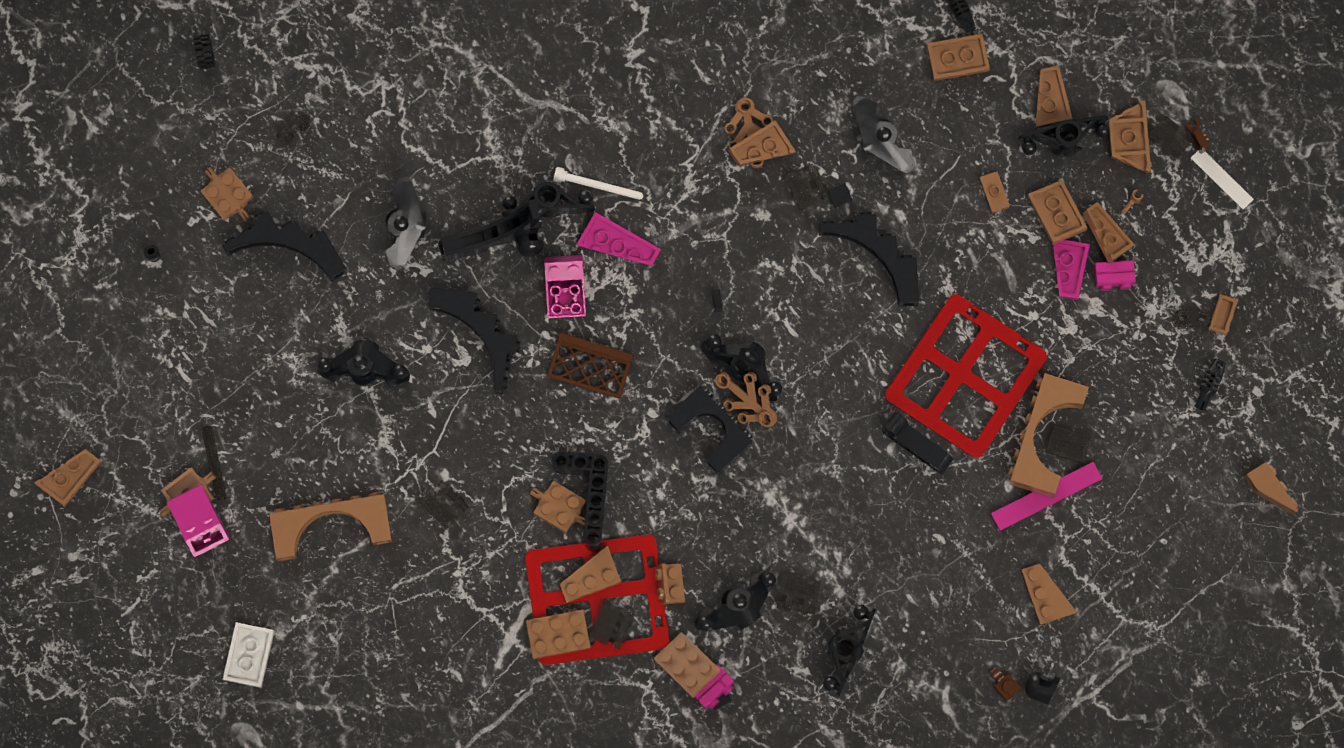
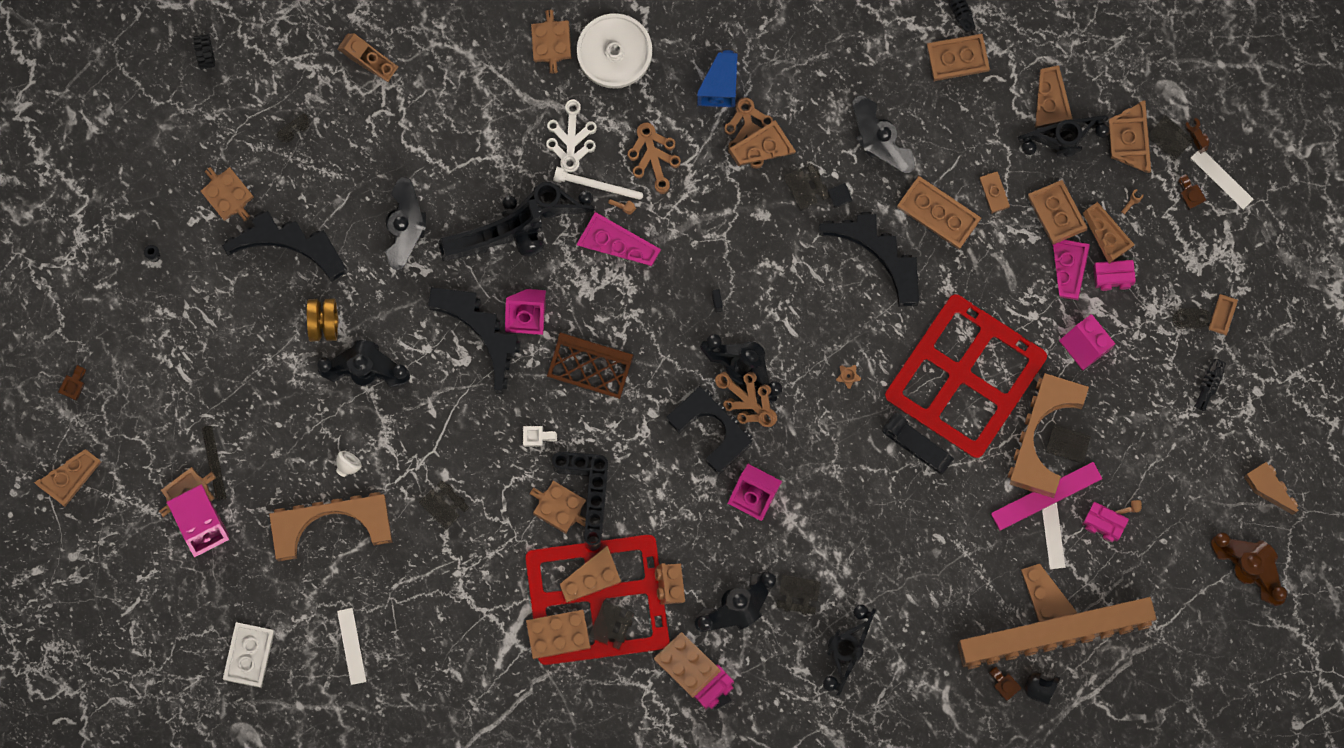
(72, 385): none -> reddish brown plate
(325, 320): none -> pearl gold wheel
(347, 463): none -> white brick
(351, 646): none -> white sticker
(367, 56): none -> medium nougat slope
(526, 312): none -> dark pink slope
(534, 436): none -> white plate
(551, 41): none -> medium nougat plate
(565, 286): dark pink slope -> none
(571, 140): none -> white plant
(614, 50): none -> white dish
(628, 208): none -> medium nougat hand
(653, 154): none -> medium nougat plant
(720, 82): none -> blue slope
(754, 492): none -> dark pink slope
(843, 376): none -> medium nougat plate
(939, 212): none -> medium nougat plate
(1053, 537): none -> white sticker
(1056, 632): none -> medium nougat brick
(1087, 342): none -> dark pink slope
(1105, 522): none -> dark pink brick
(1135, 508): none -> medium nougat hand
(1191, 195): none -> reddish brown plate
(1253, 564): none -> reddish brown piece

